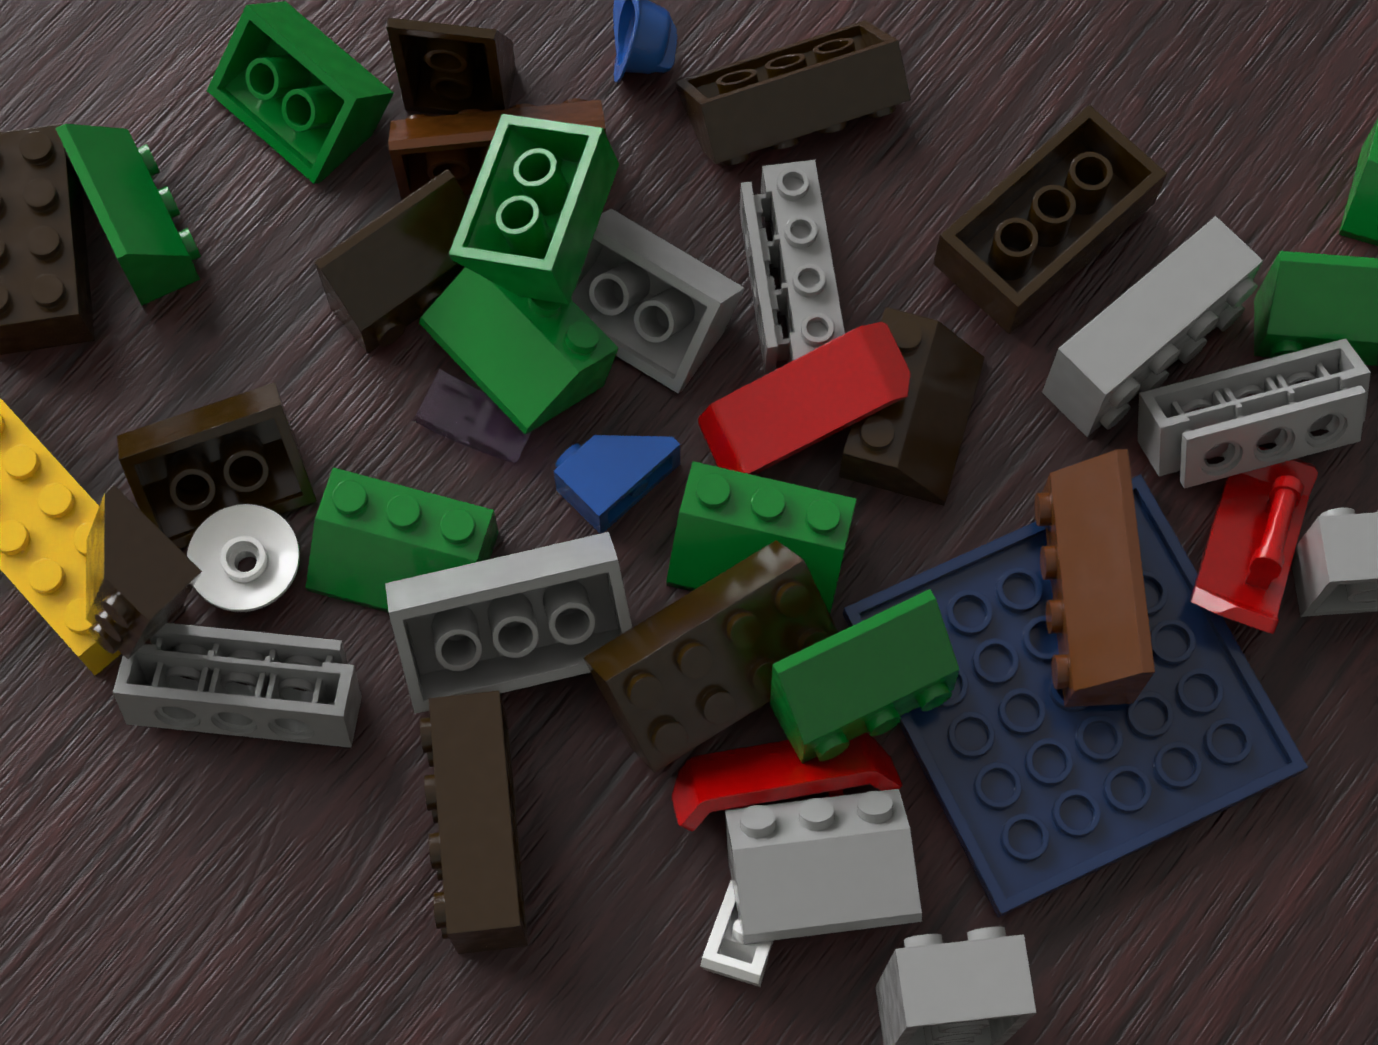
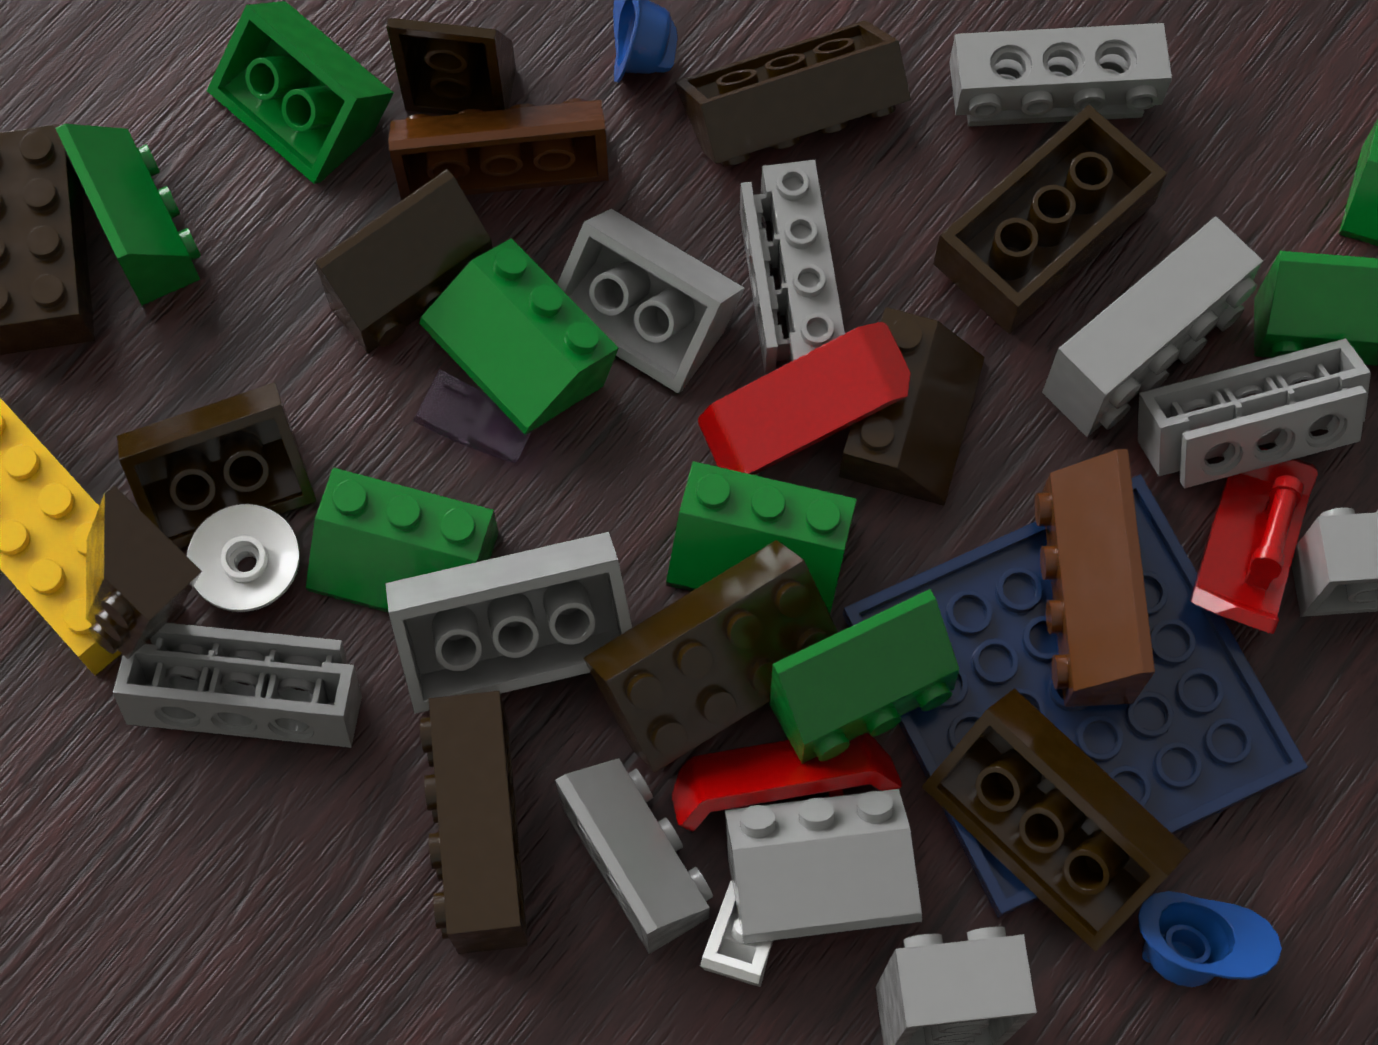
(536, 206): green slope -> none
(613, 474): blue slope -> none
(634, 851): none -> light grey slope
(1055, 818): none -> dark brown slope
(1059, 73): none -> light grey brick
(1205, 939): none -> blue piece

